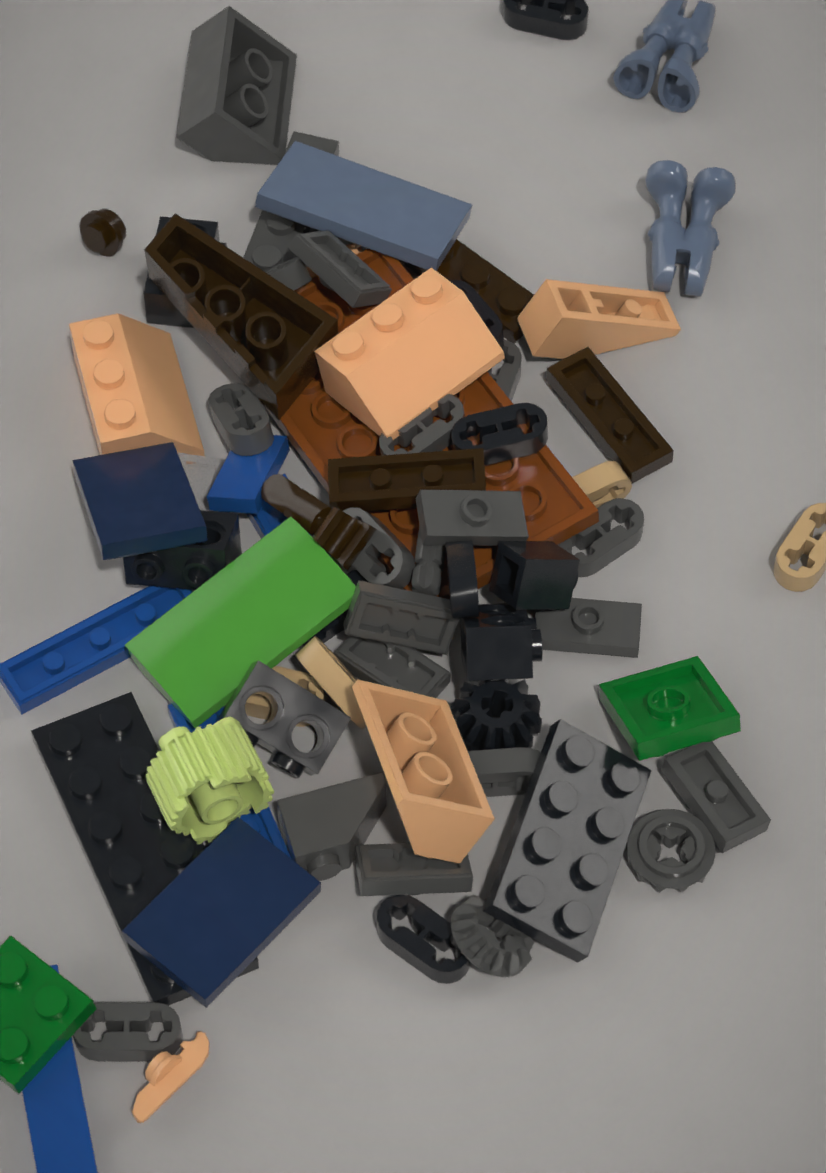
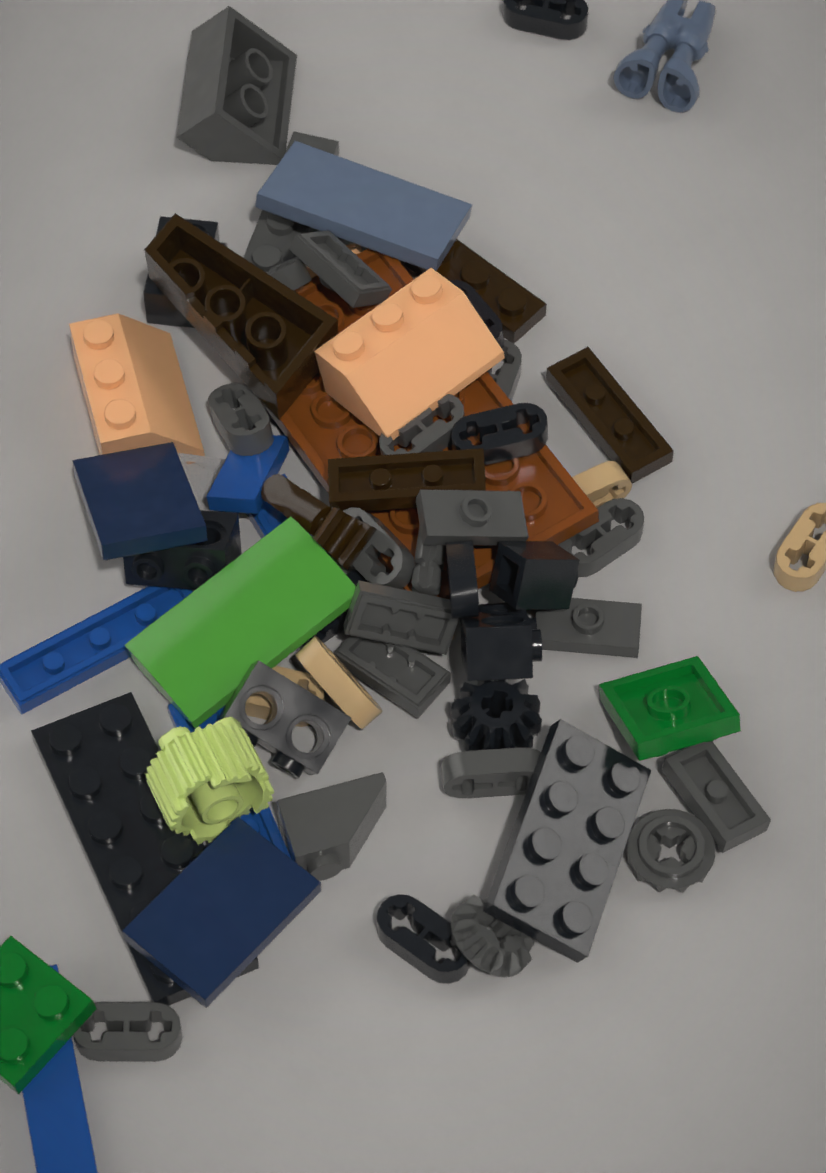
(103, 231): dark brown plate -> none
(168, 1073): light nougat piece -> none
(398, 871): dark grey plate -> none
(426, 770): light nougat slope -> none
(605, 318): light nougat slope -> none
(689, 246): sand blue piece -> none

